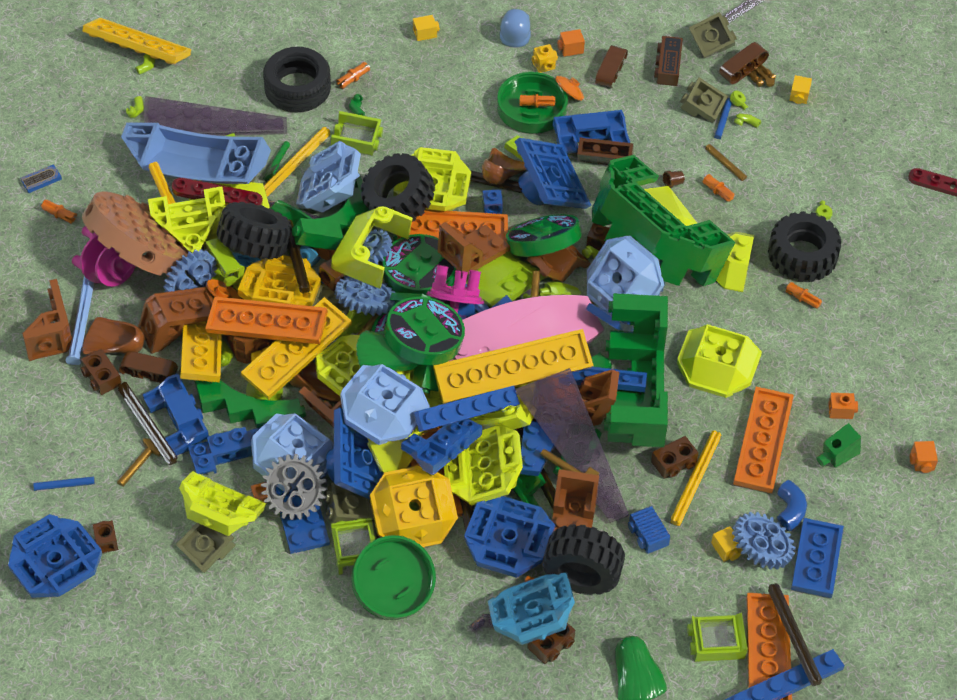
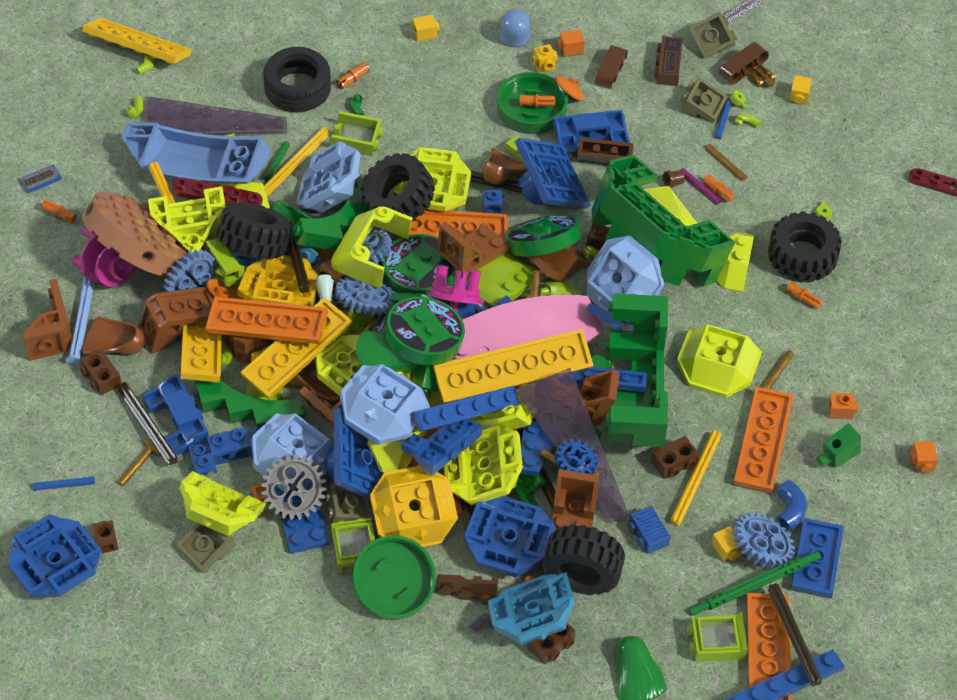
(147, 366): reddish brown beam -> none
(324, 286): none -> light aqua cone
(468, 588): none -> reddish brown wing
(576, 458): none -> blue gear
(695, 182): none -> magenta piece
(754, 583): none -> green axle
(778, 370): none -> pearl gold bar

